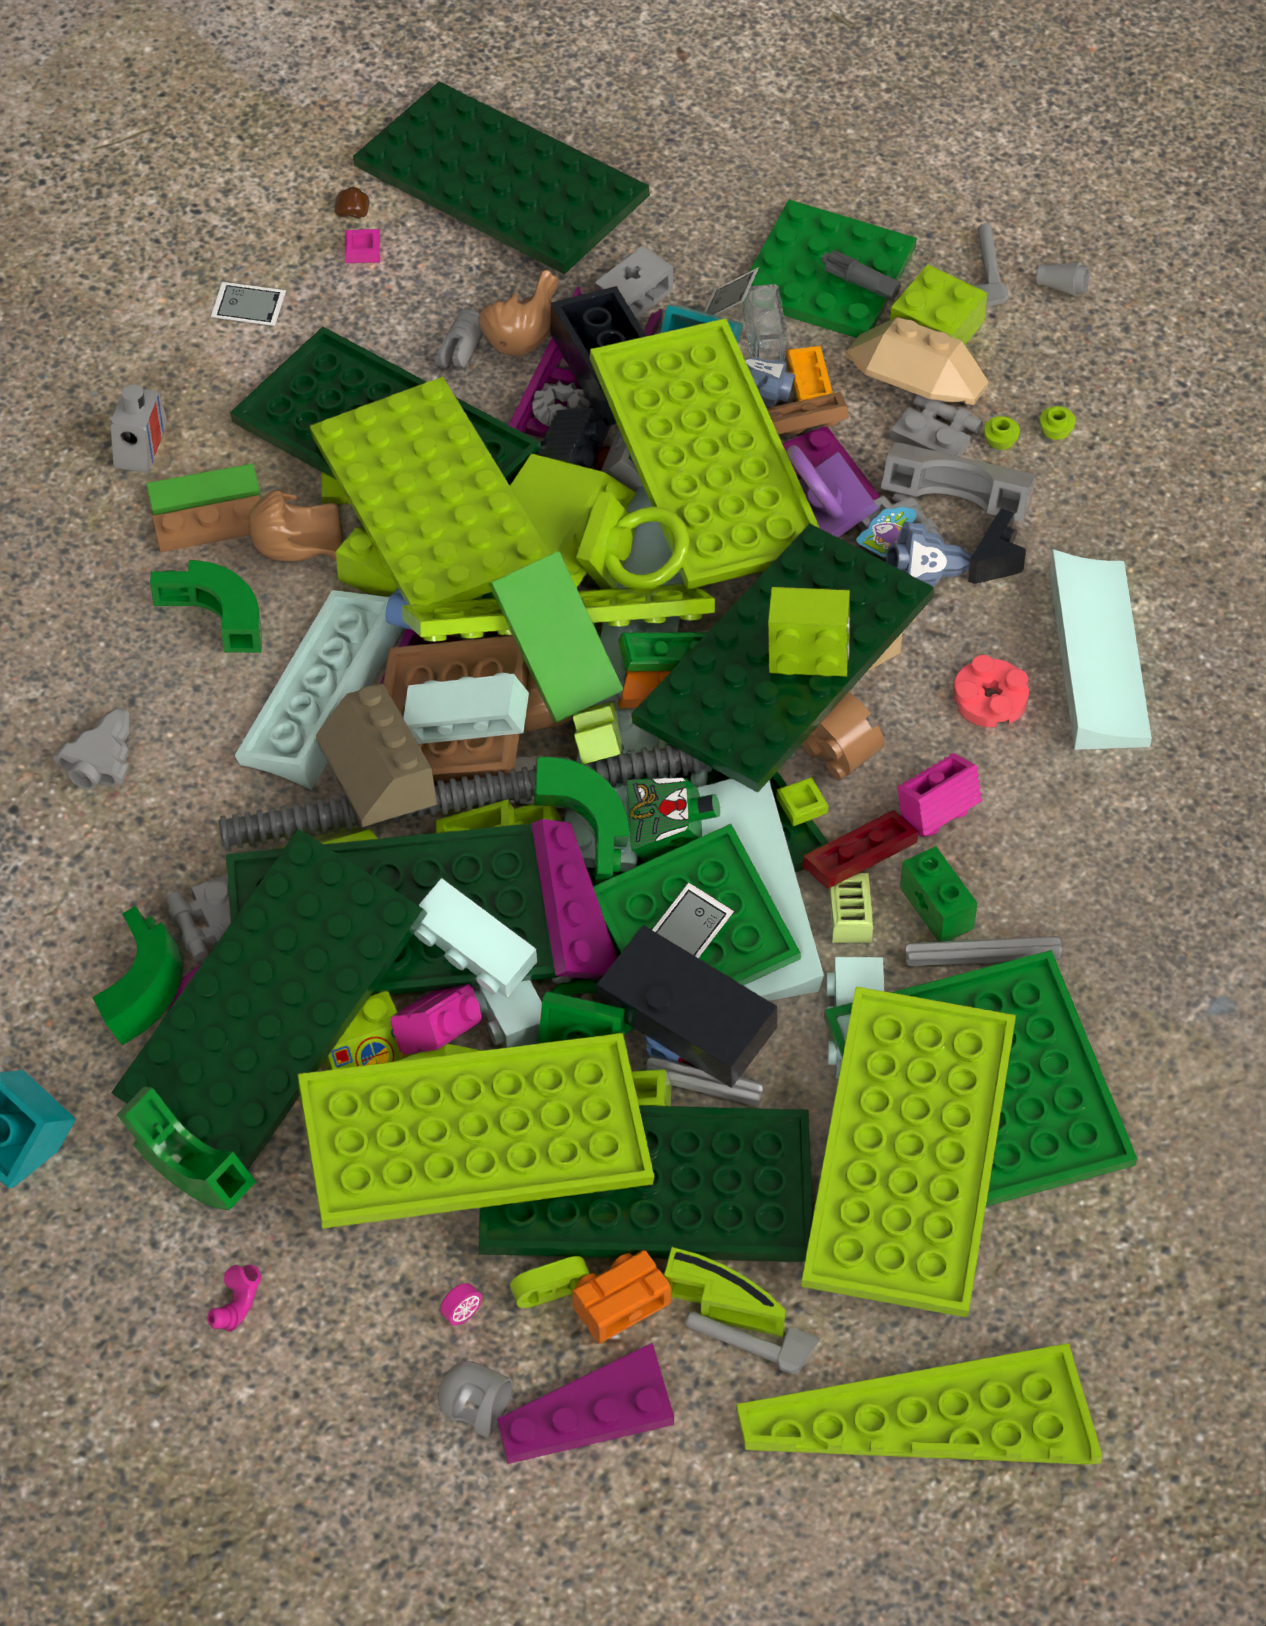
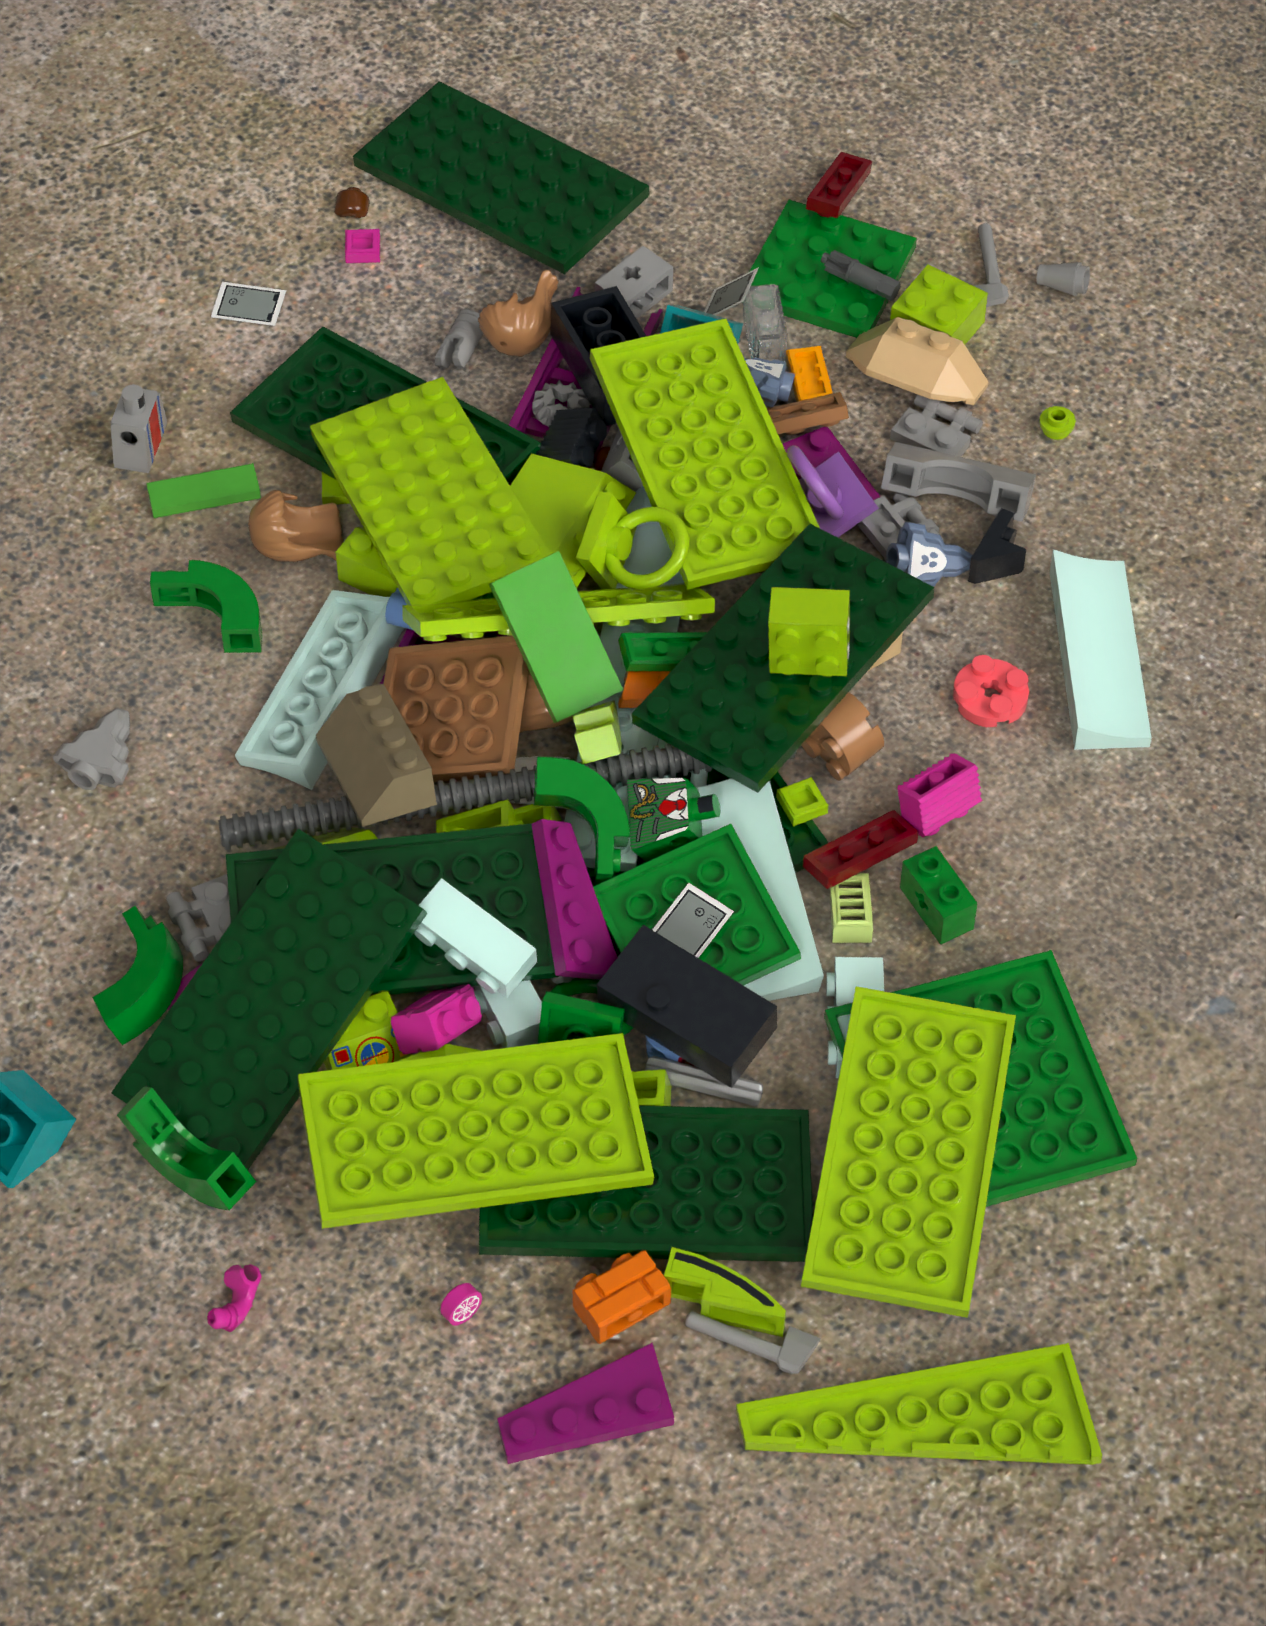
(203, 524): medium nougat plate -> none
(466, 708): light aqua brick -> none
(482, 1387): light grey helmet -> none
(548, 1282): lime beam -> none
(838, 185): none -> dark red plate
(885, 529): sticker -> none
(979, 950): light grey axle -> none
(1001, 432): lime plate -> none

